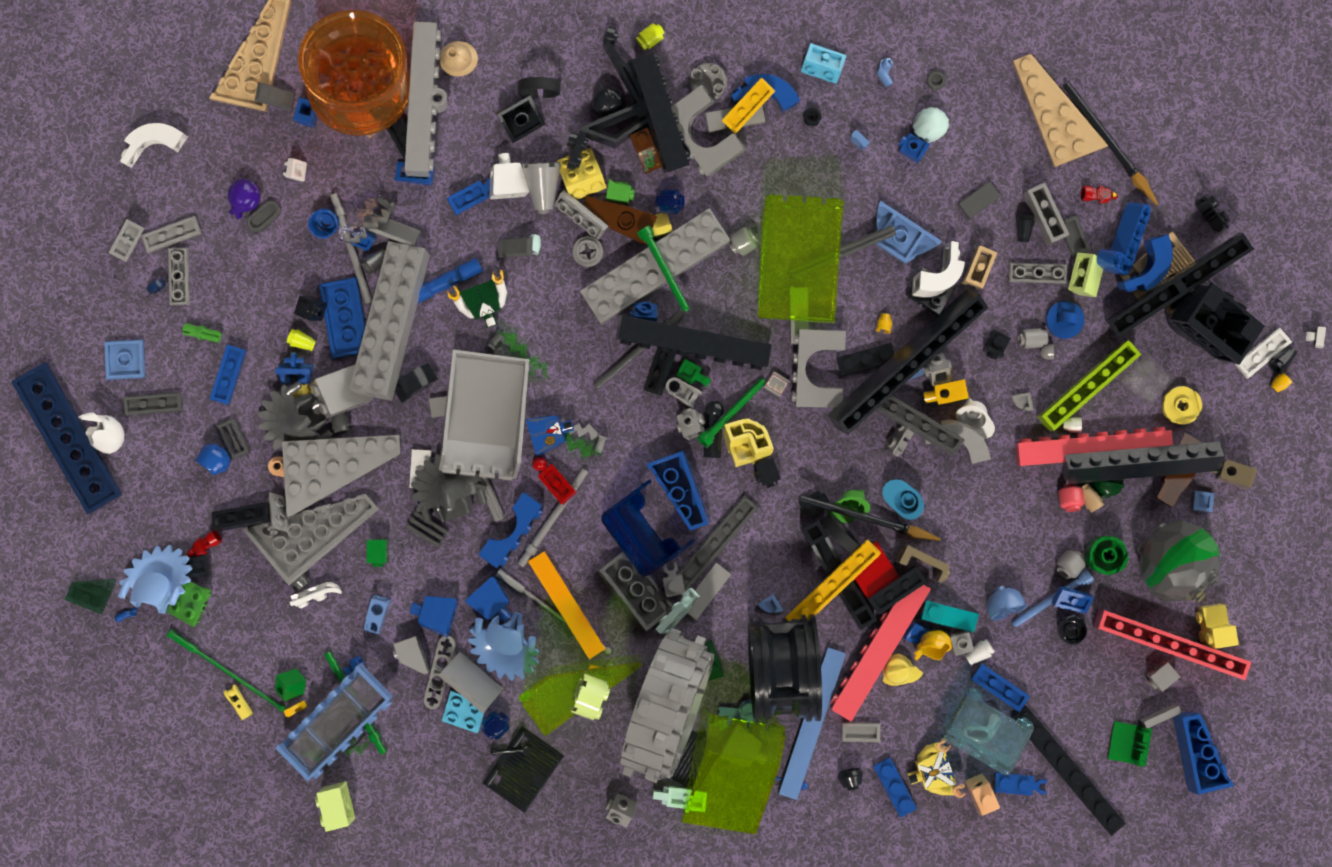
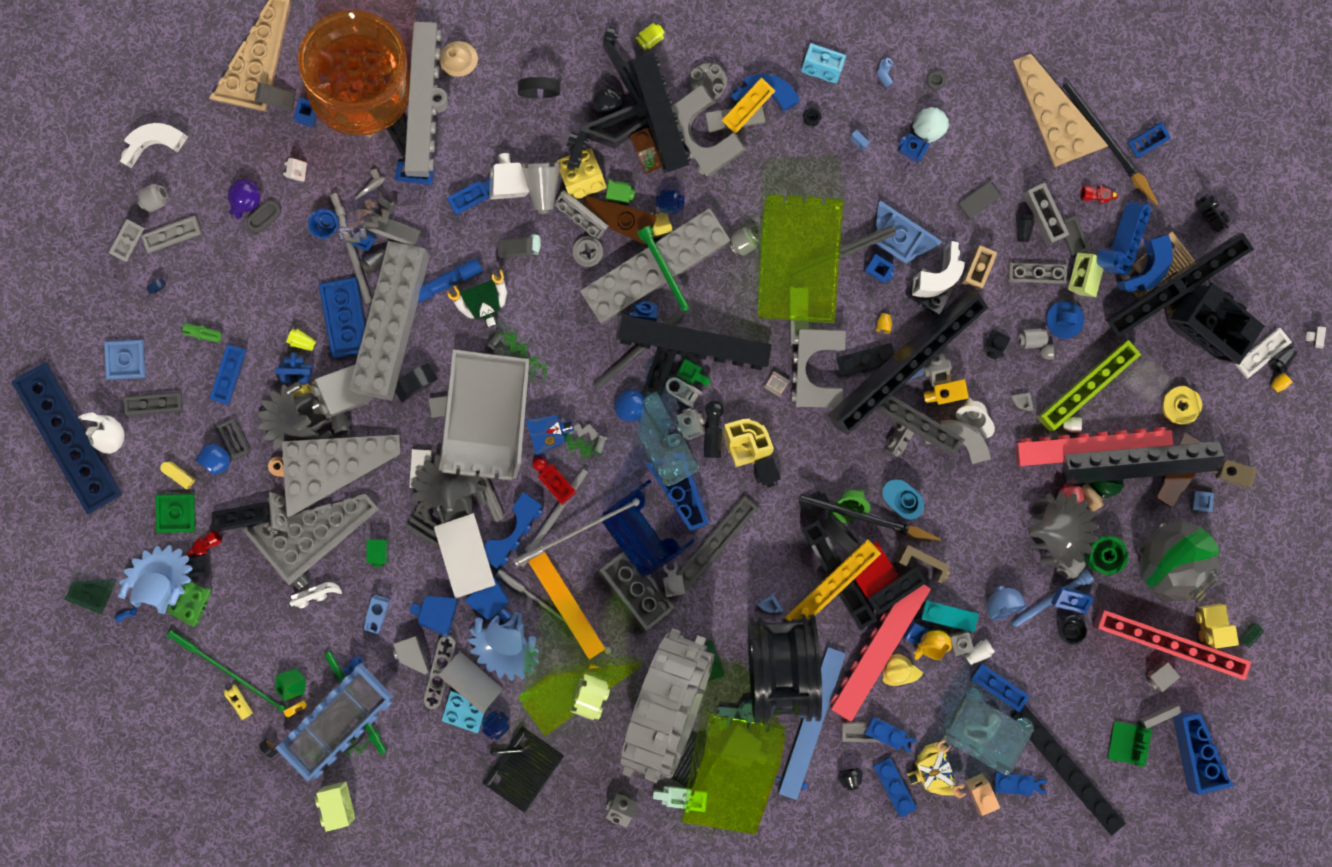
(152, 197): none -> light grey head
(175, 513): none -> green tile
(177, 474): none -> light yellow bar
(178, 288): light grey tile -> none
(268, 748): none -> black tile
(310, 308): black brick -> none
(373, 184): none -> light grey bar
(464, 555): none -> white sticker
(520, 118): black slope -> none
(541, 549): none -> light grey piece
(629, 405): none -> blue hair
(666, 452): none -> clear light blue windscreen
(678, 611): light aqua hinge -> none
(706, 438): green piece -> none
(708, 589): light grey tile -> none
(877, 262): none -> blue brick
(888, 734): none -> blue plate
(1063, 529): none -> dark grey piece
(1163, 131): none -> blue slope
(1251, 634): none -> clear green piece

